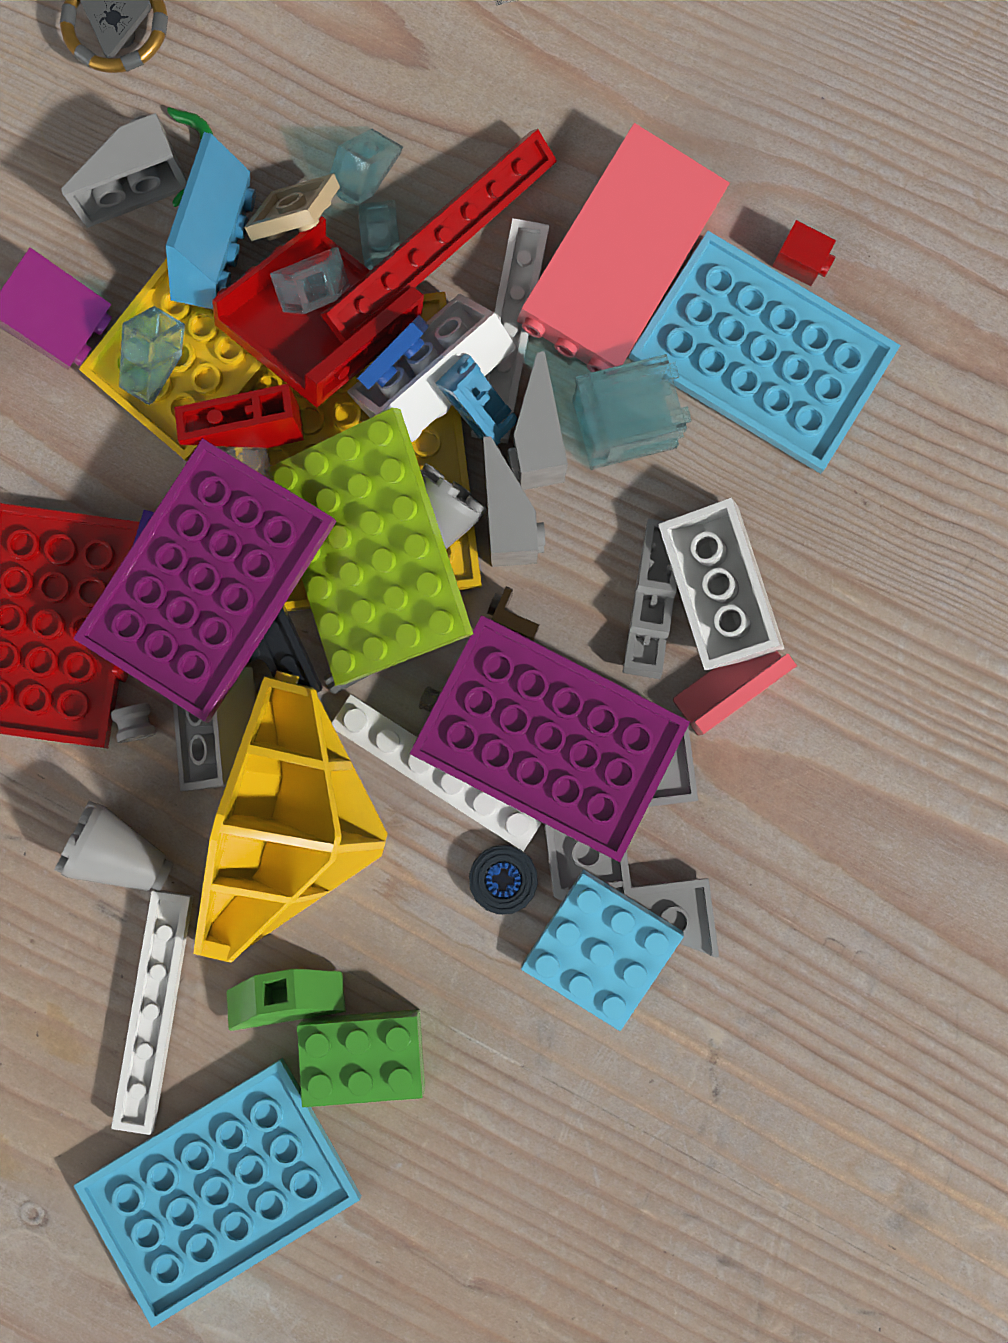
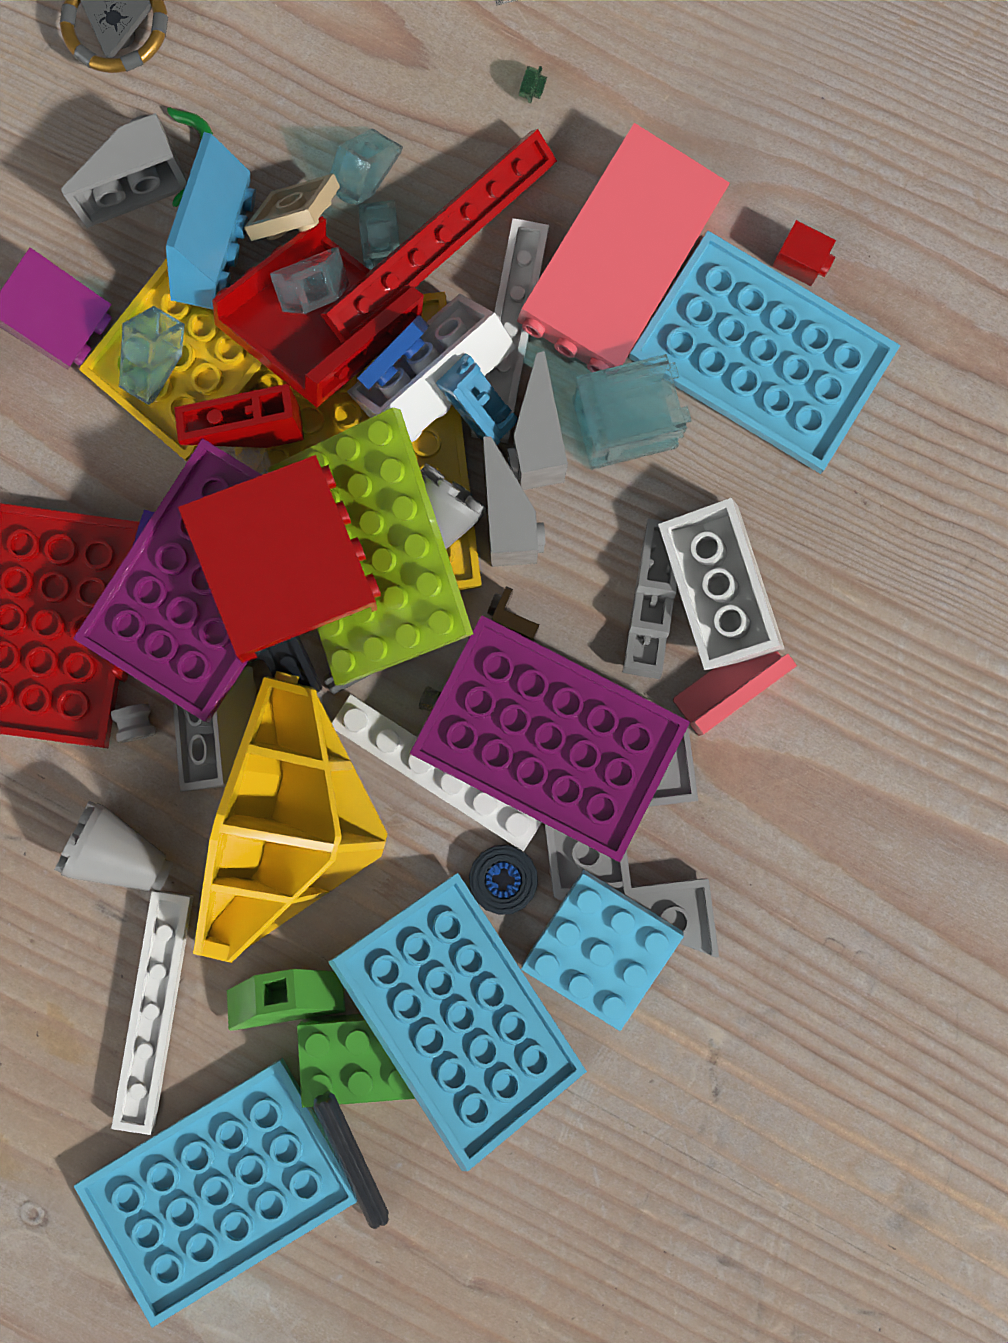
(279, 556): none -> red panel
(351, 1160): none -> black axle
(458, 1020): none -> medium azure plate
(532, 84): none -> clear green plate

